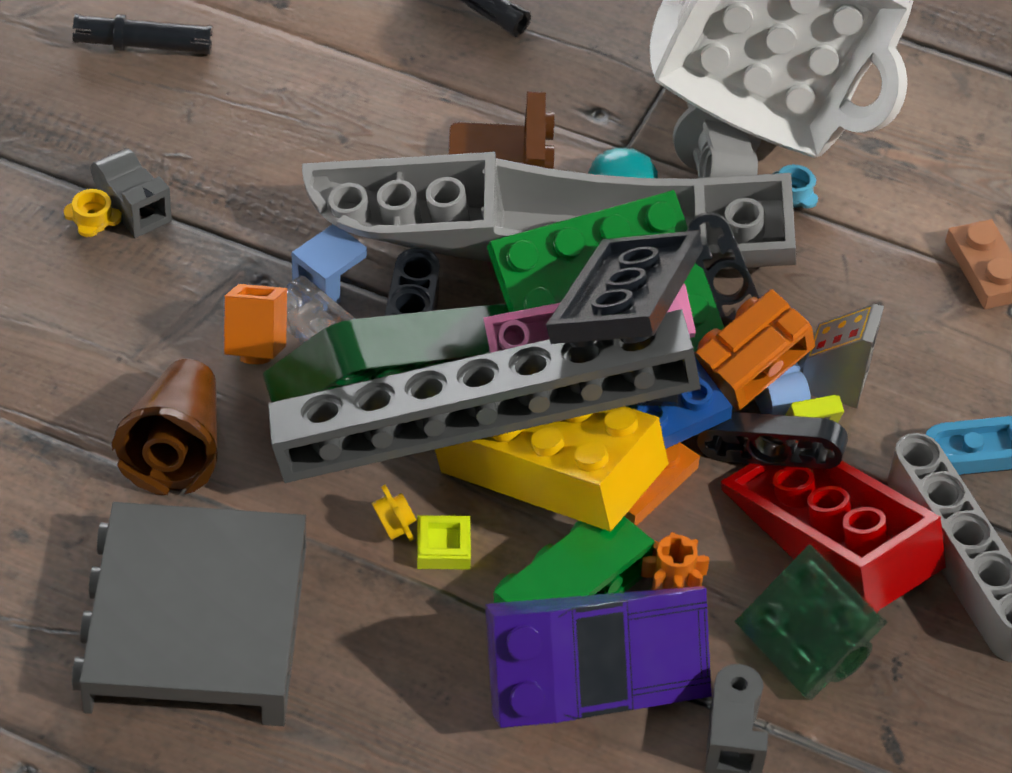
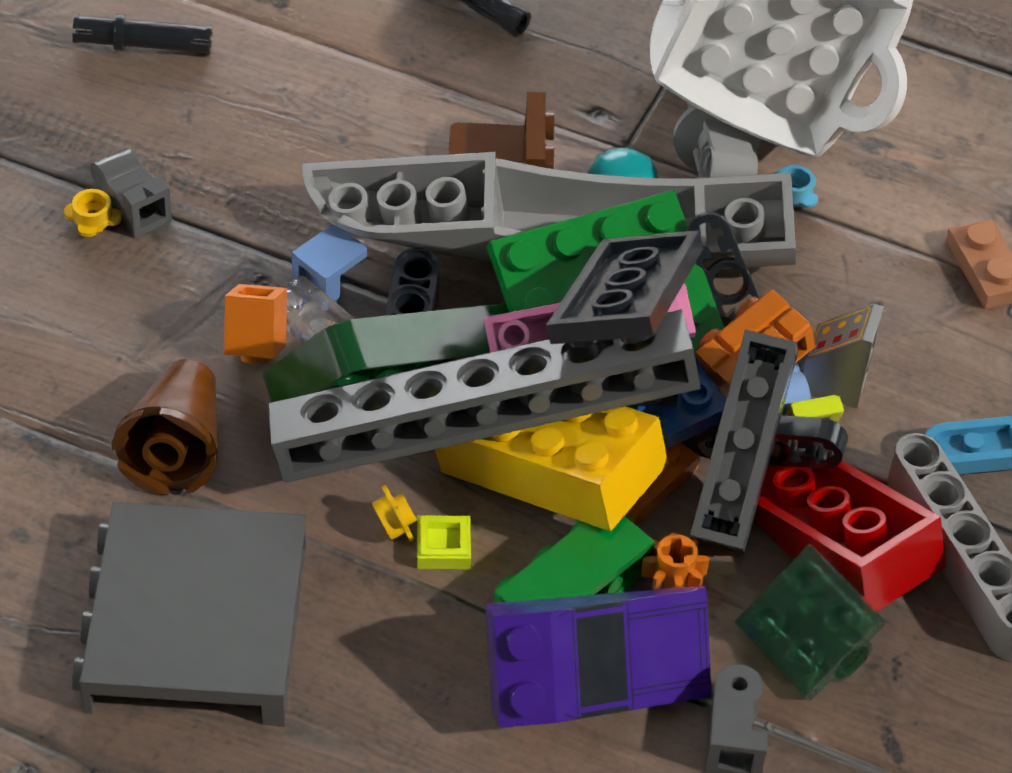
(744, 441): none -> dark grey piece

